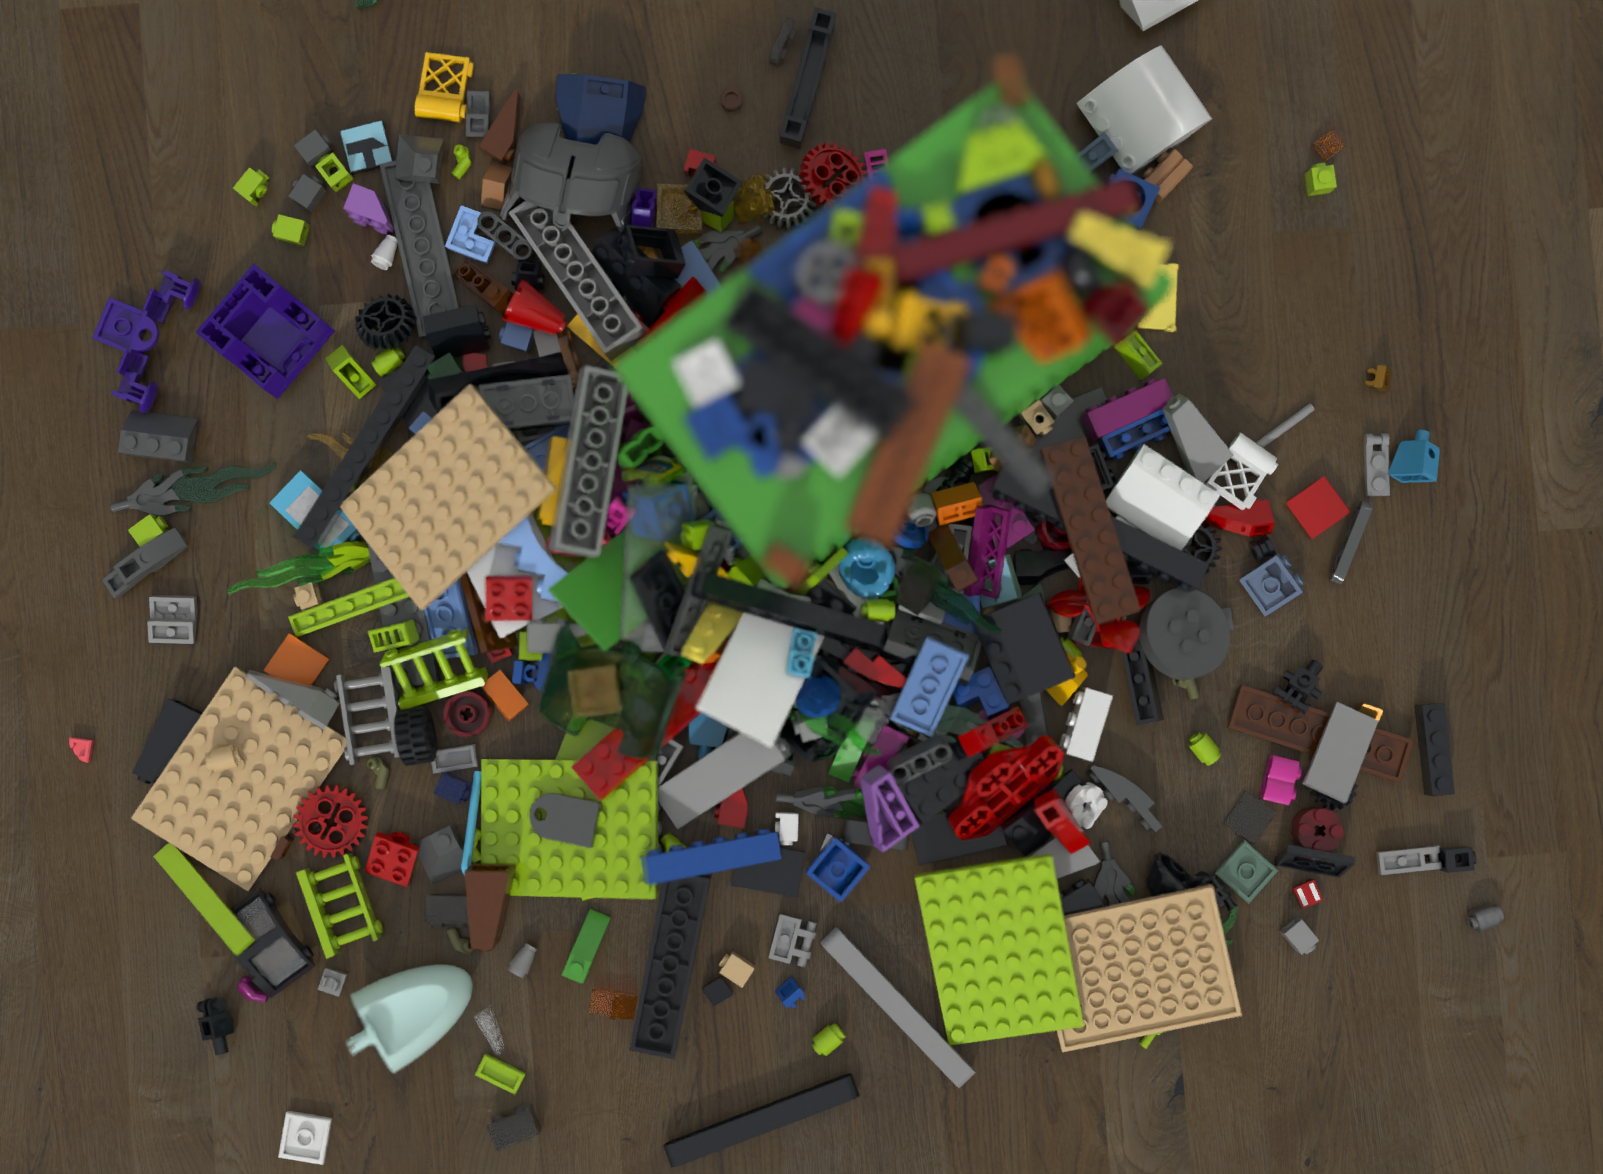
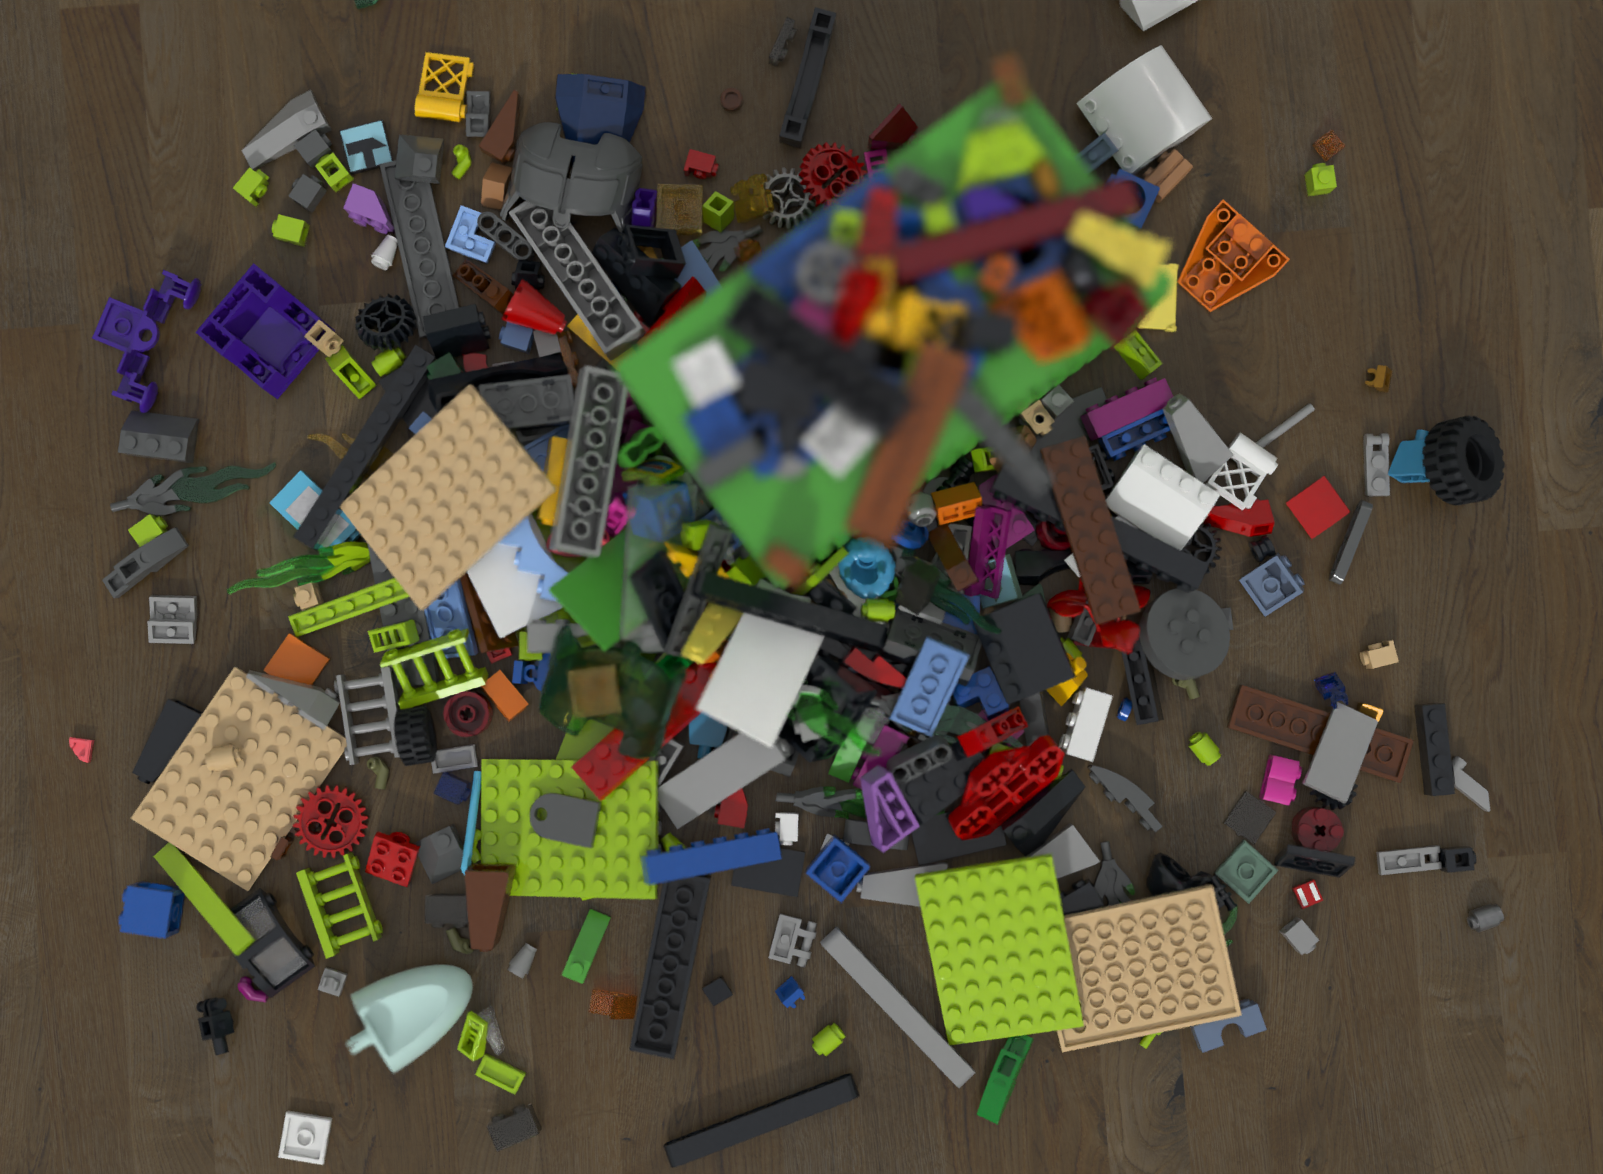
(152, 909): none -> blue brick
(285, 130): none -> light grey wedge
(329, 343): none -> tan brick
(466, 1046): none -> lime slope
(508, 598): red plate -> none
(712, 188): black slope -> none
(730, 462): none -> dark grey beam
(736, 968): tan brick -> none
(800, 653): medium azure slope -> none
(818, 696): blue tile -> none
(894, 132): none -> dark red slope
(895, 884): none -> light grey slope
(917, 186): none -> dark grey slope
(984, 203): none -> dark purple slope
(1003, 1077): none -> green slope
(1060, 821): red slope -> none
(1094, 800): white plate -> none
(1124, 709): none -> blue tile
(1209, 1034): none -> sand blue arch
(1229, 259): none -> orange wedge
(1301, 686): black piece -> none
(1332, 687): none -> clear blue plate
(1379, 655): none -> tan brick
(1463, 460): none -> black tyre
(1468, 786): none -> light grey piece

